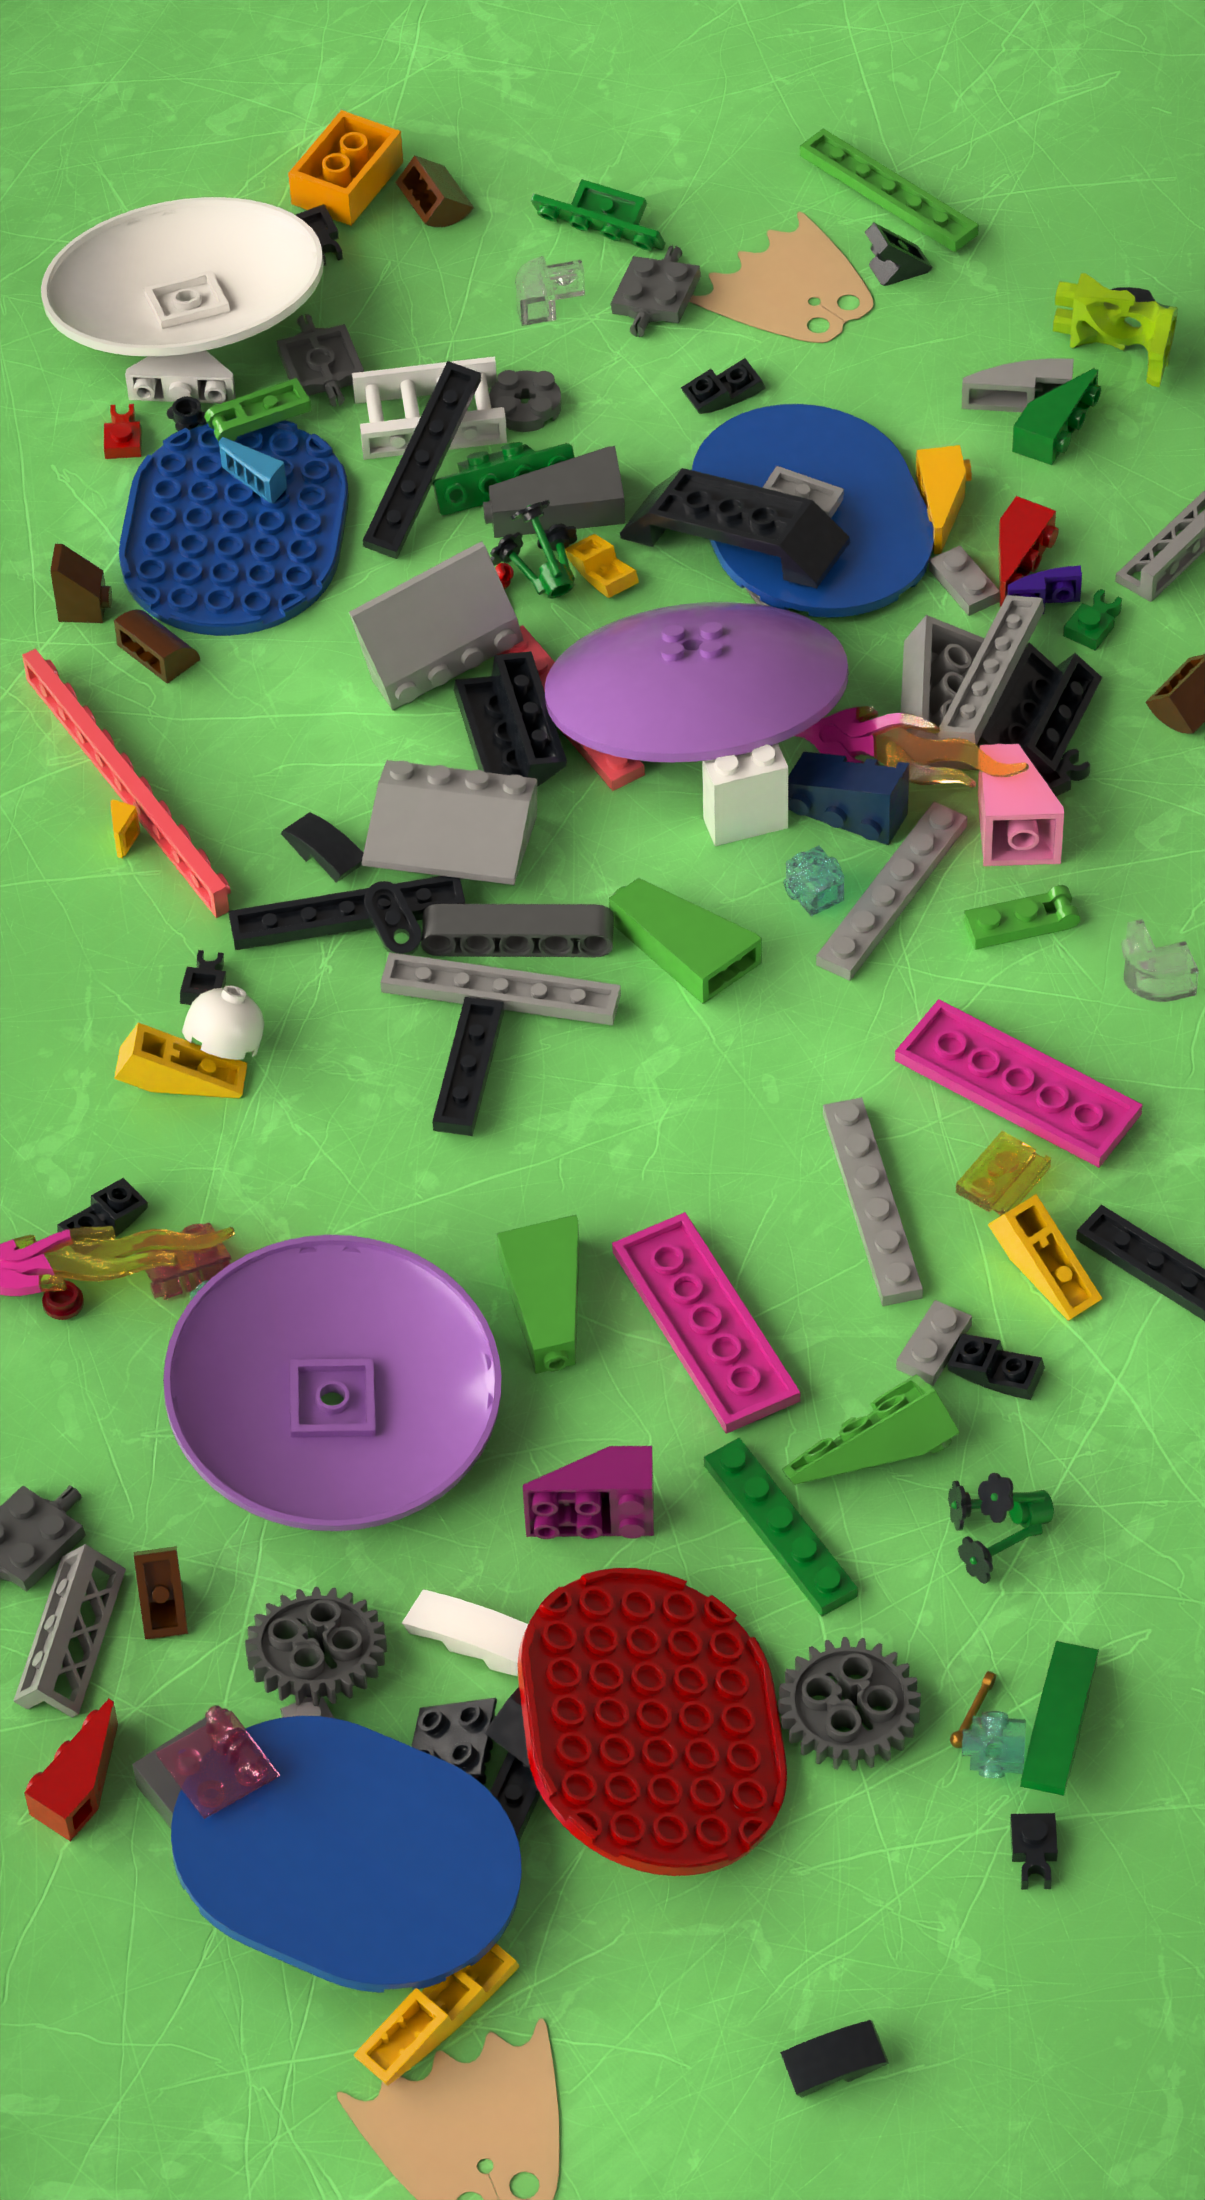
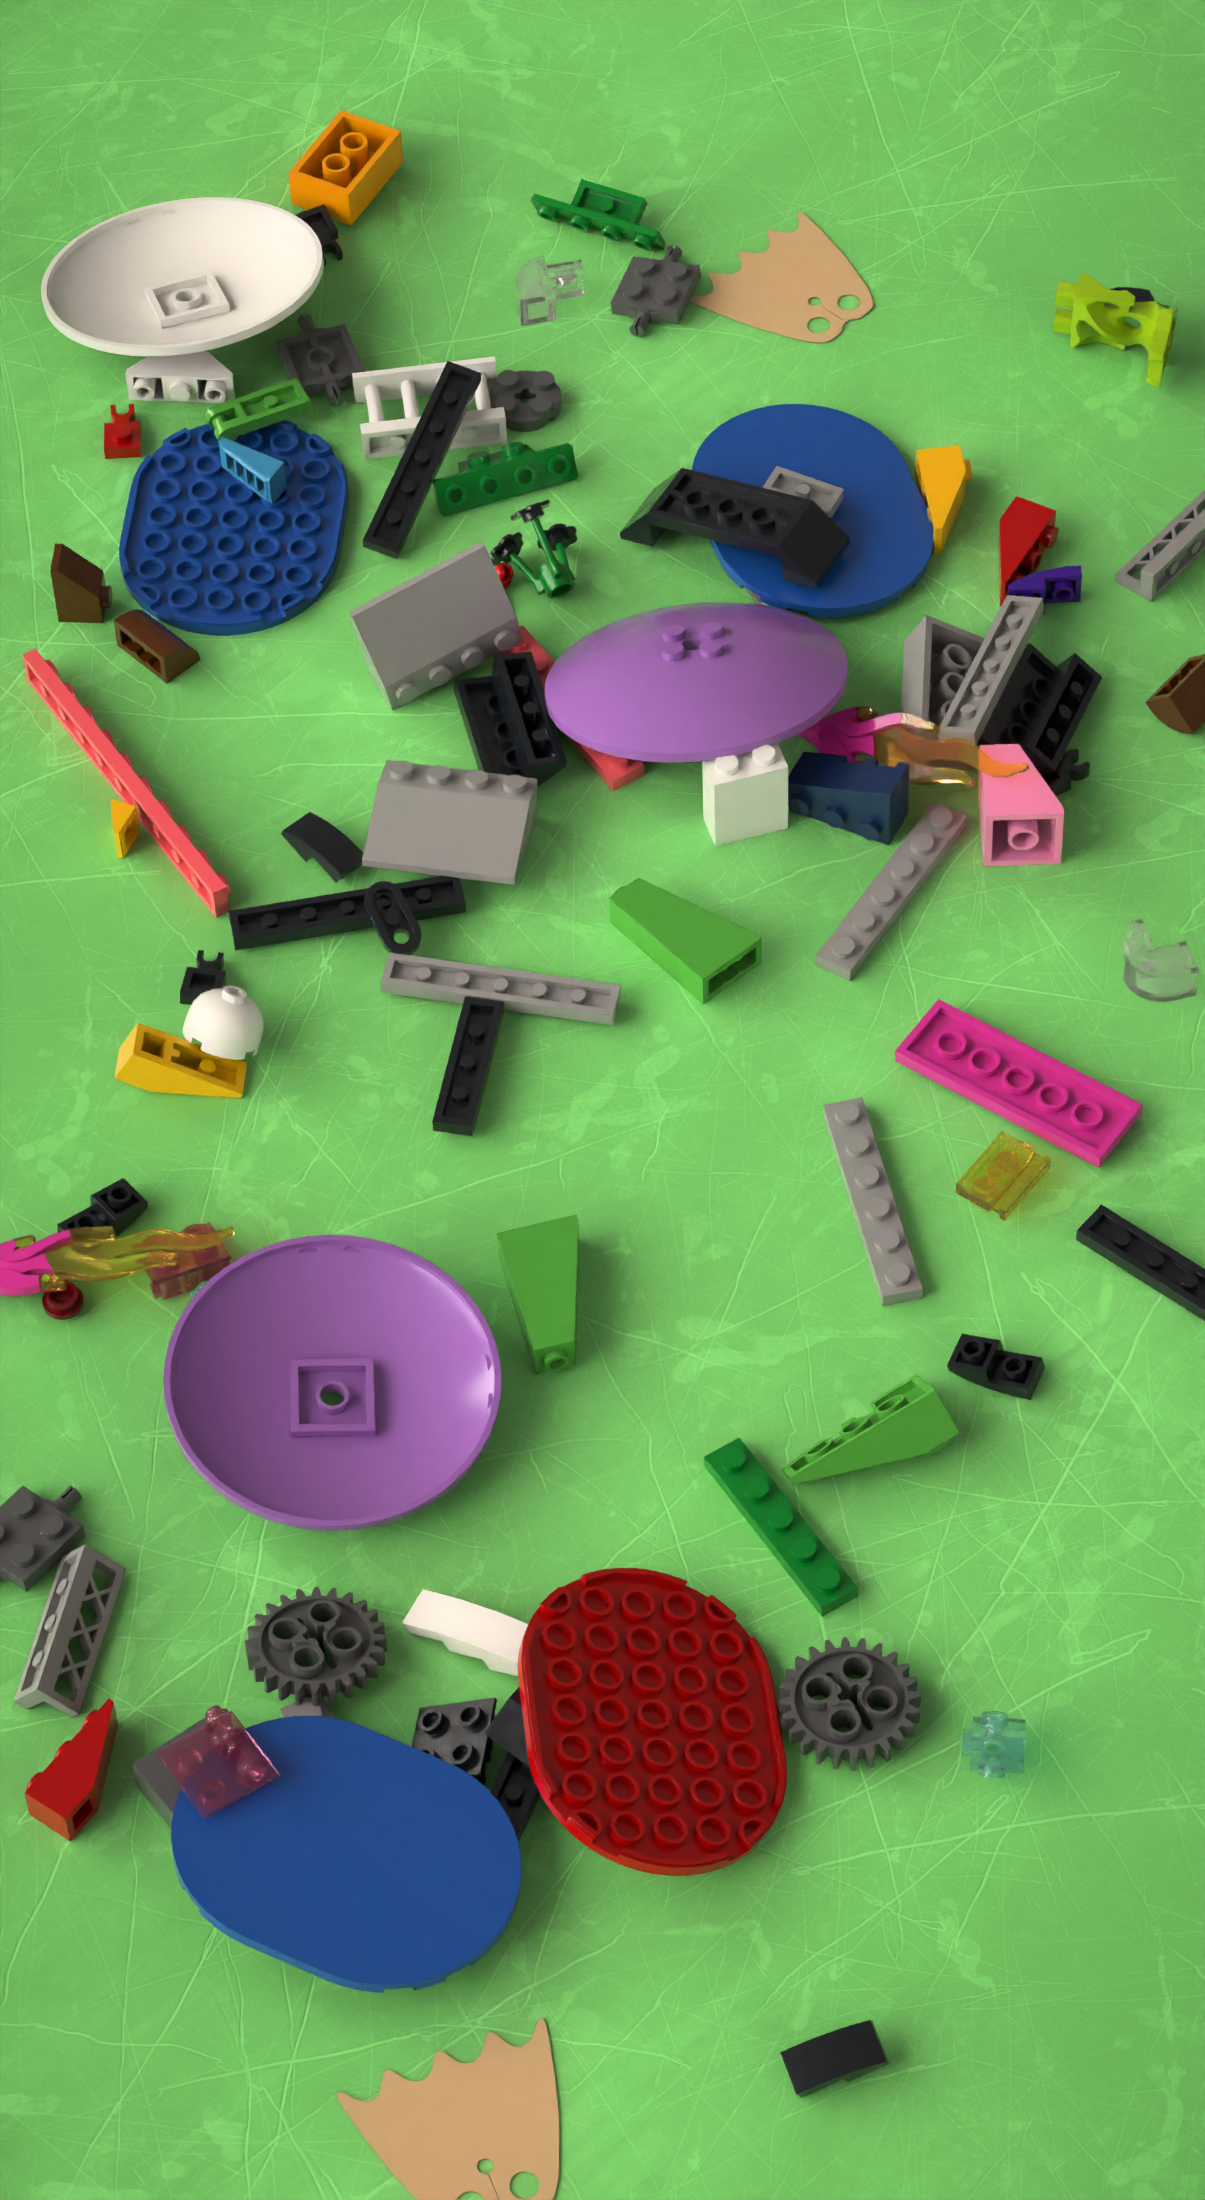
(160, 1592): reddish brown slope -> none
(186, 413): black plate -> none
(433, 193): reddish brown brick -> none
(433, 2015): yellow slope -> none
(517, 930): dark grey beam -> none
(580, 493): dark grey slope -> none
(594, 1496): magenta slope -> none
(600, 567): yellow slope -> none
(706, 1322): dark pink plate -> none
(728, 388): black slope -> none
(814, 880): clear light blue brick -> none
(889, 190): bright green plate -> none
(895, 256): slope -> none
(933, 1342): light grey plate -> none
(964, 580): light grey plate -> none
(987, 1684): pearl gold hinge -> none
(997, 1498): plant -> none
(1014, 384): light grey slope -> none
(1021, 918): bright green plate -> none
(1034, 1843): black plate -> none
(1045, 1257): yellow slope -> none
(1050, 420): green slope -> none
(1059, 1718): green slope -> none
(1093, 624): green plate -> none

